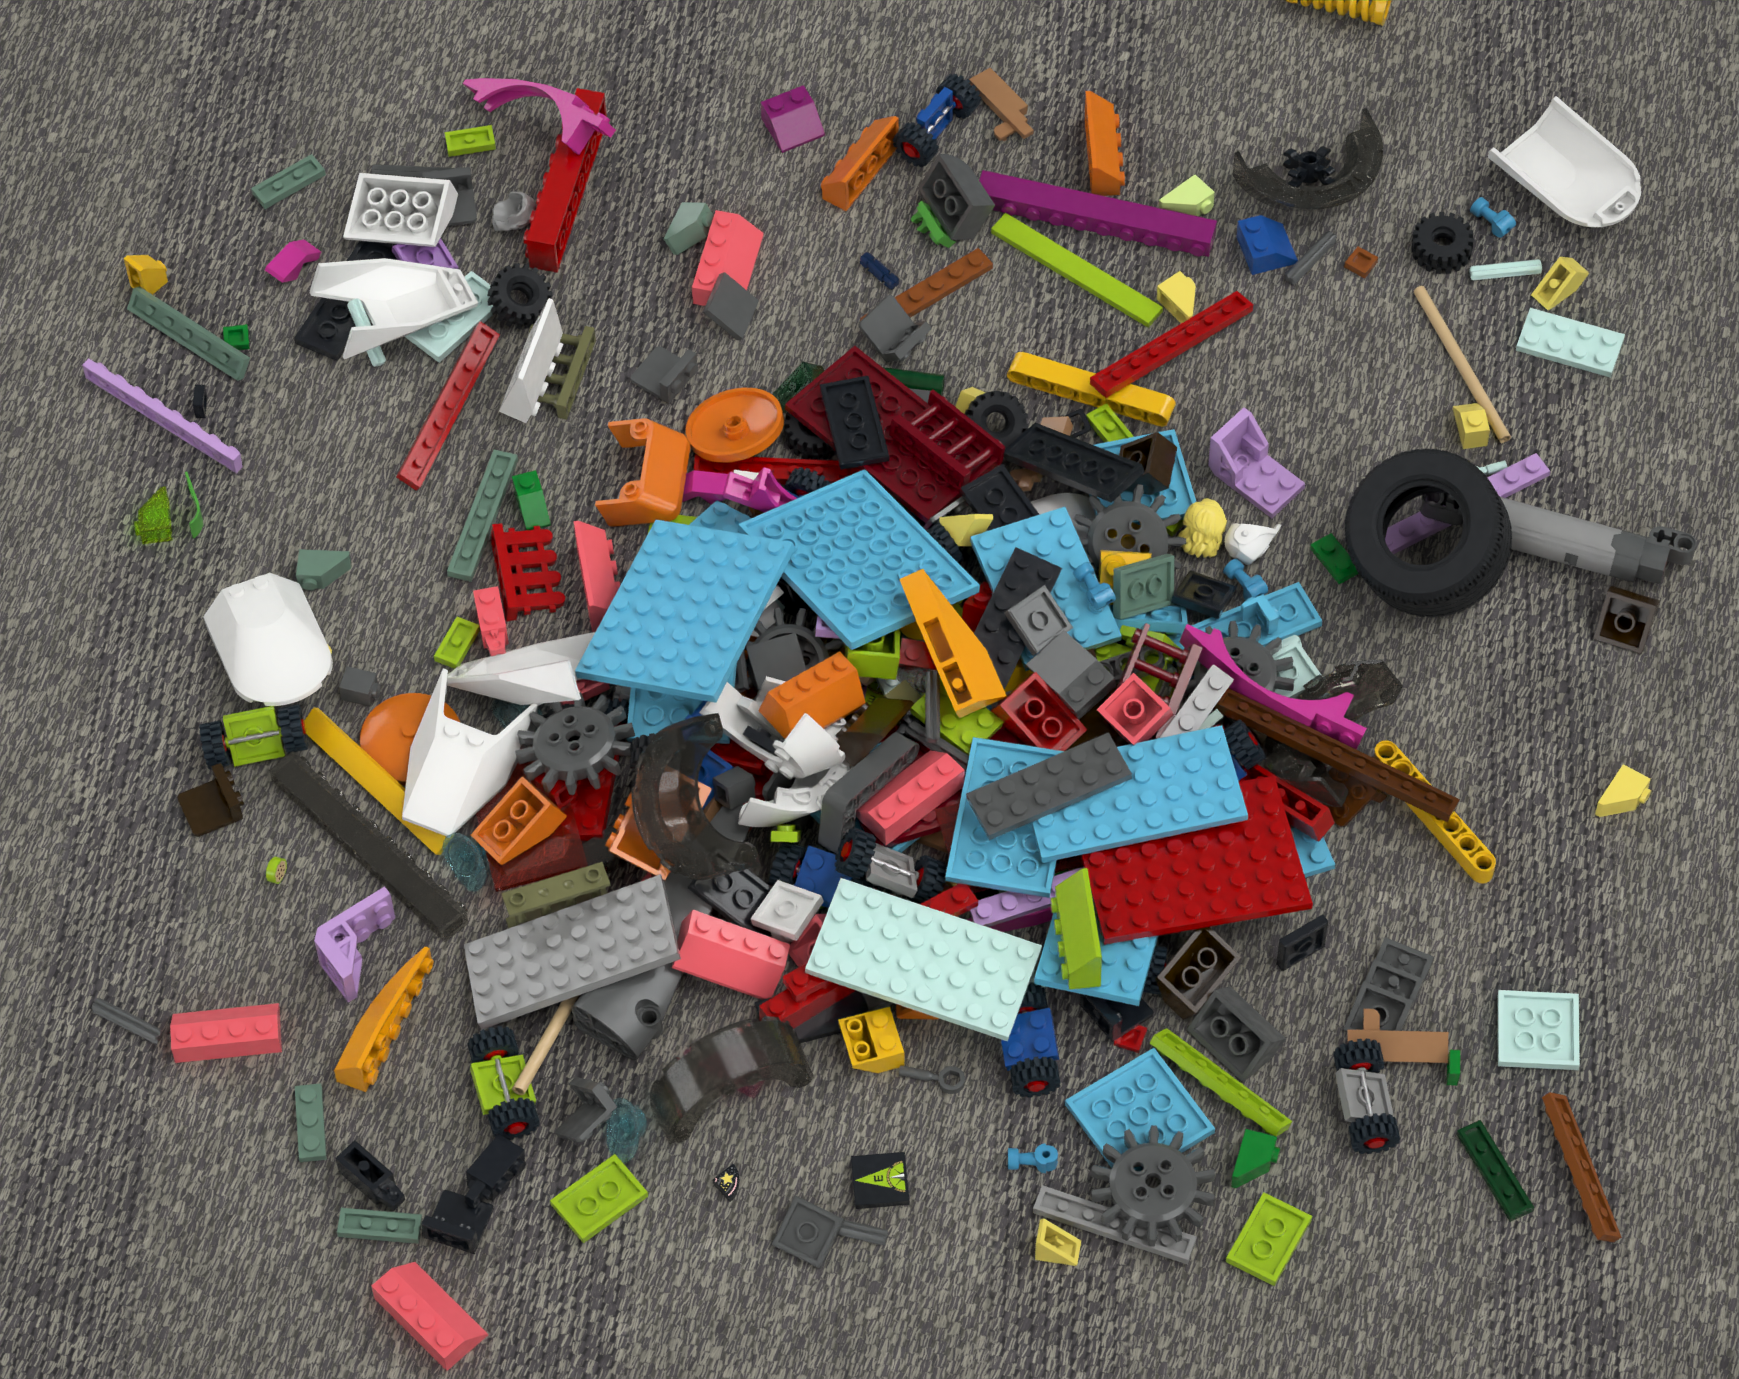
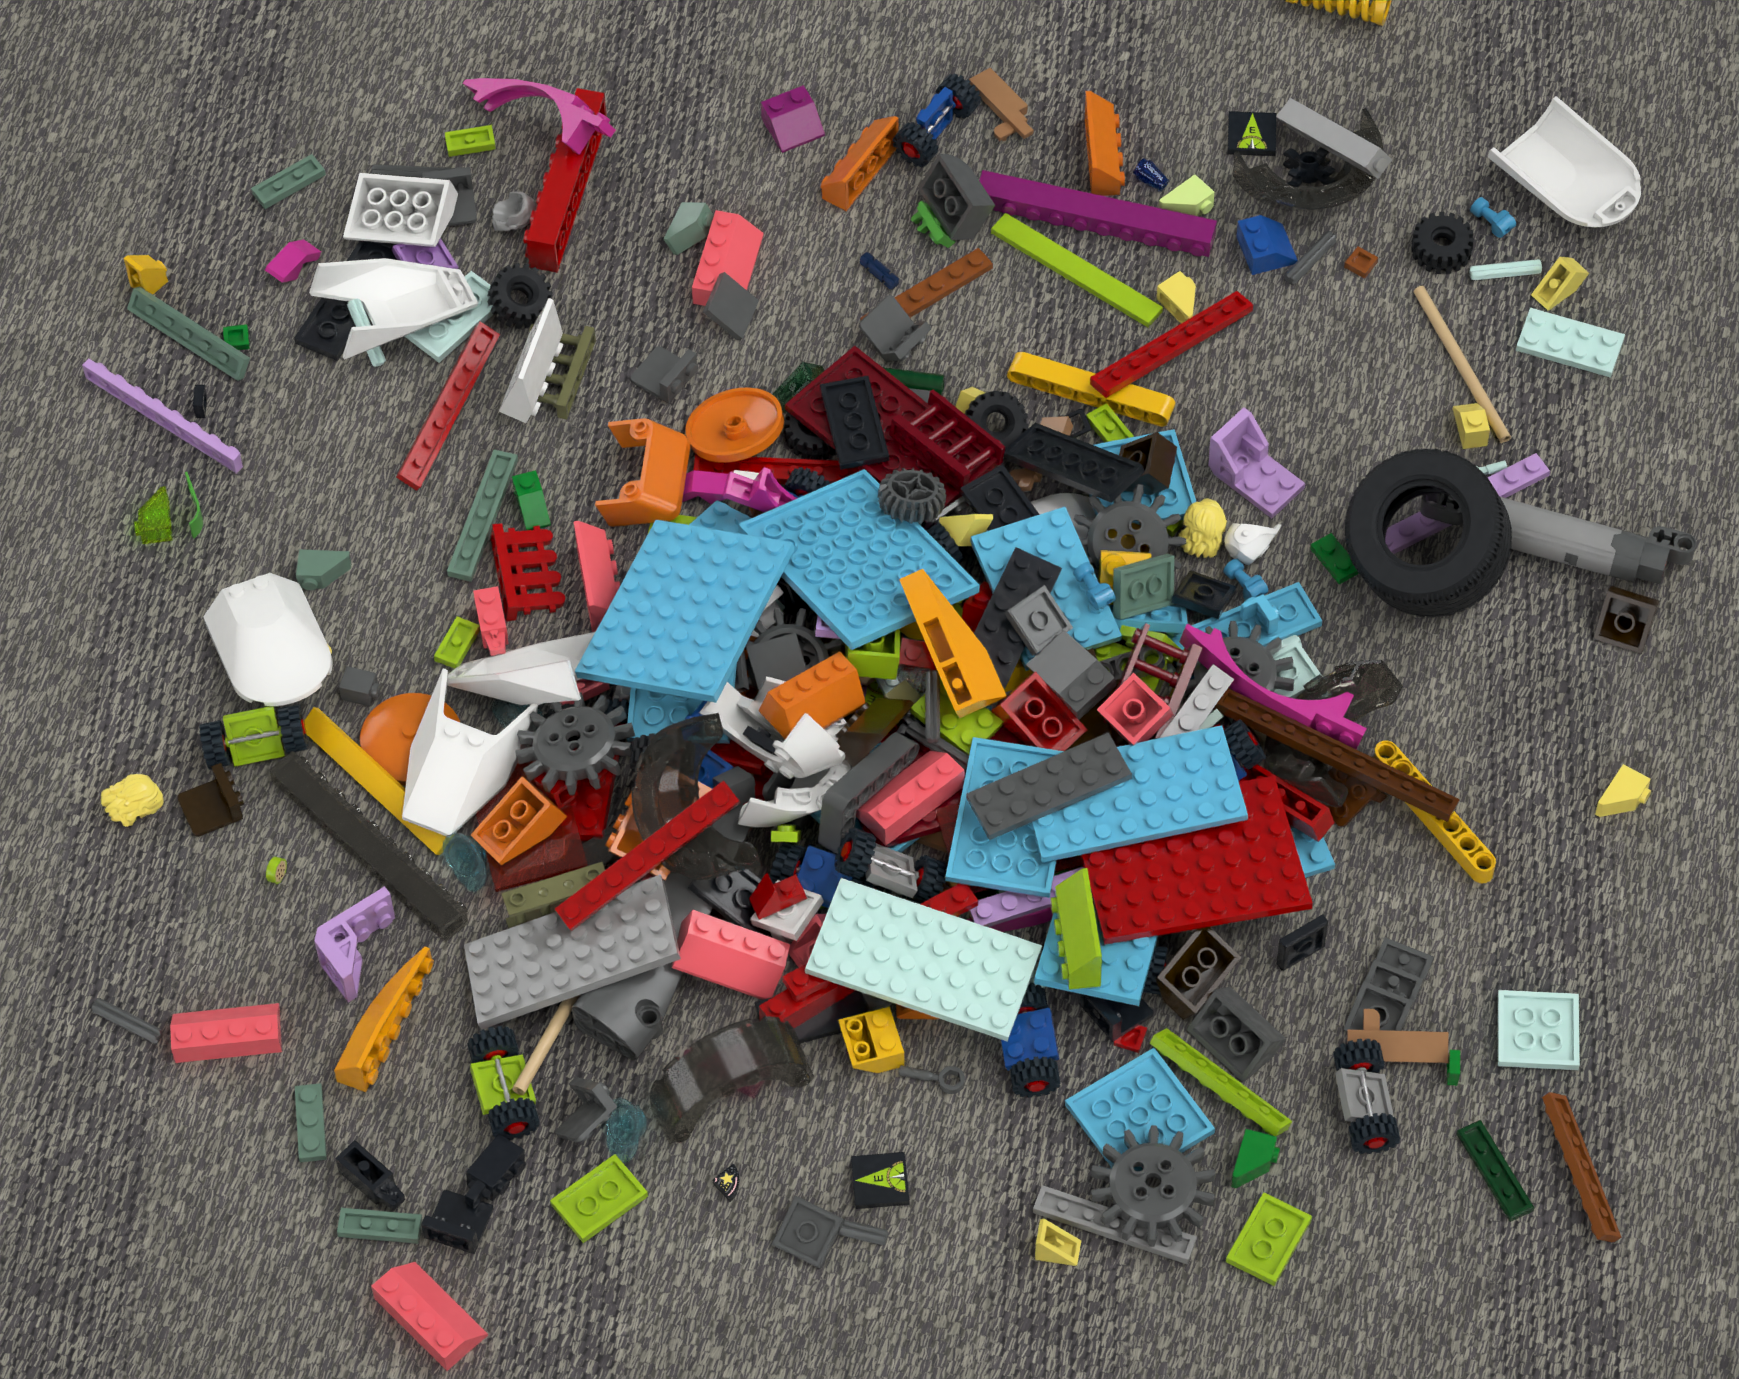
(132, 798): none -> light yellow hair
(647, 855): none -> red plate
(771, 897): none -> red slope
(911, 495): none -> dark grey gear
(1043, 1158): dark azure leg -> none
(1150, 174): none -> clear blue cone
(1252, 133): none -> black tile
(1334, 138): none -> light grey brick

